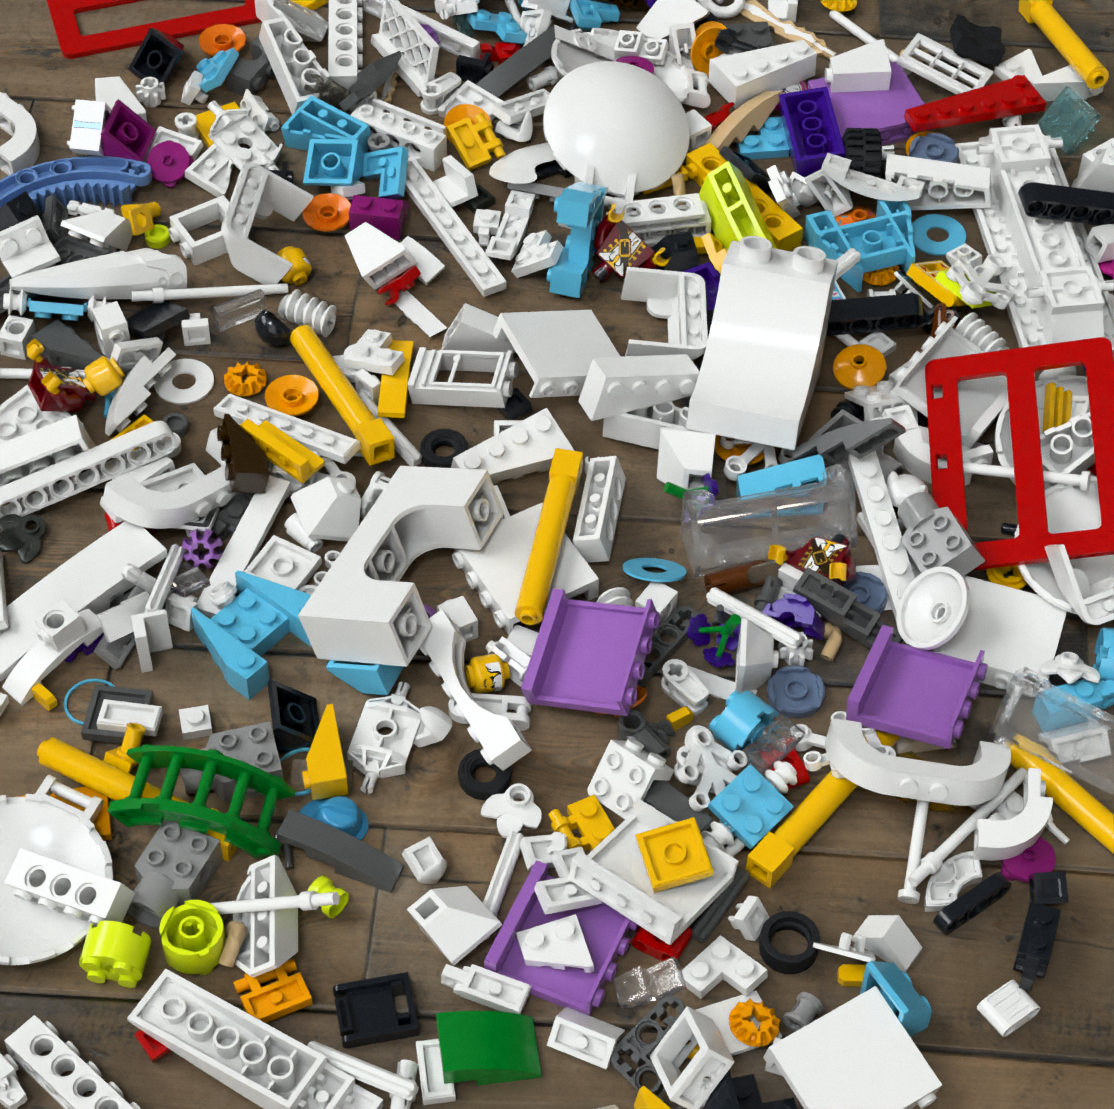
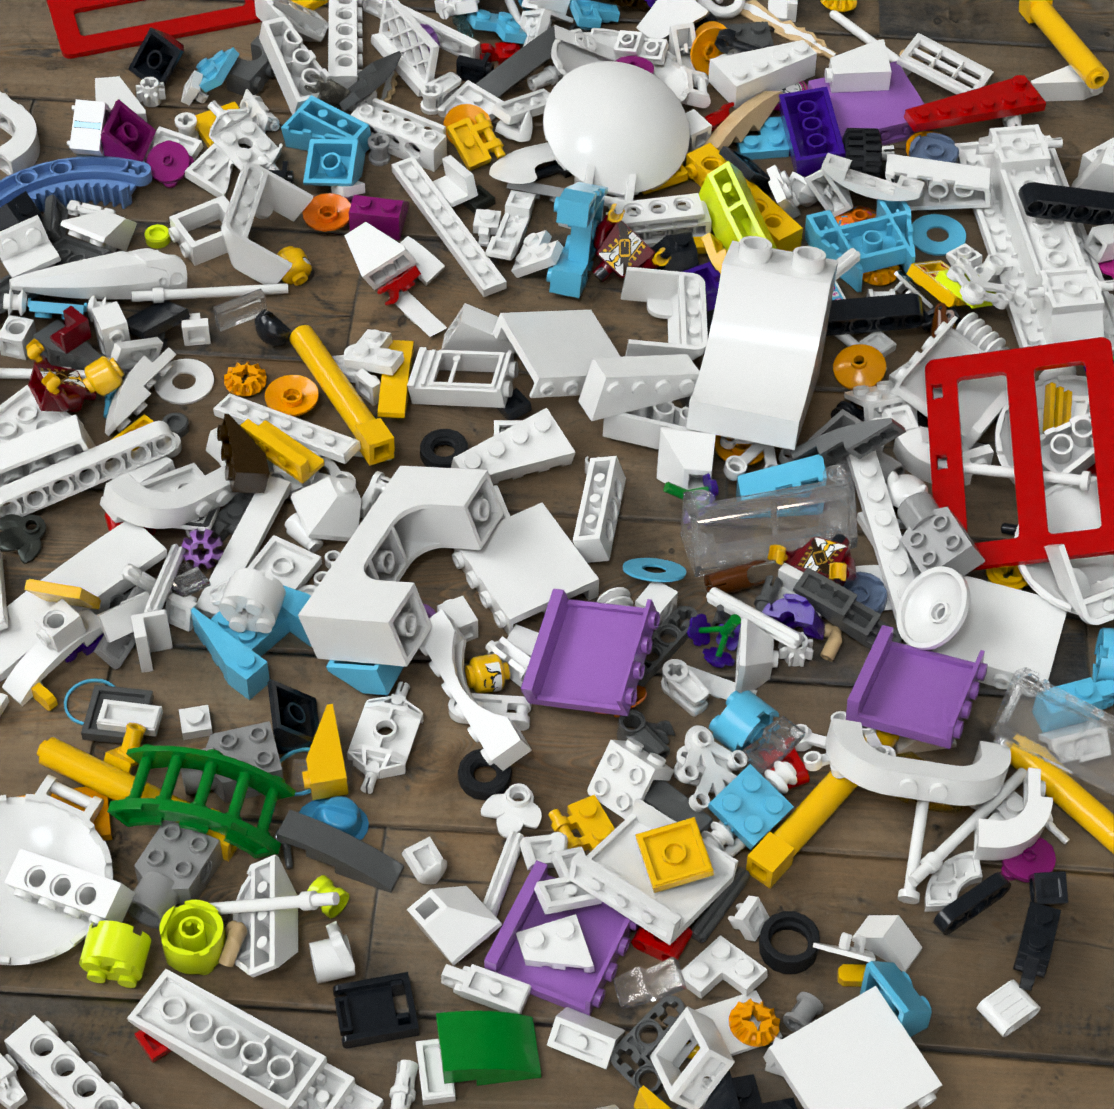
(55, 592): none -> yellow tile
(74, 333): none -> dark red panel
(141, 216): yellow bracket -> none
(221, 38): orange dish -> none
(252, 601): none -> white brick
(277, 998): light orange plate -> none
(307, 311): white piece -> none
(332, 956): none -> white piece
(368, 1072): white axle -> none
(390, 167): medium azure plate -> none
(401, 443): white axle -> none
(433, 726): white plate -> none
(549, 534): yellow brick -> none
(678, 185): tan arm -> none
(680, 717): yellow piece -> none
(795, 692): sand blue tile -> none
(977, 41): black brick -> none
(1019, 65): white wing -> none
(1070, 119): clear light blue plate -> none
(1070, 668): white plate -> none

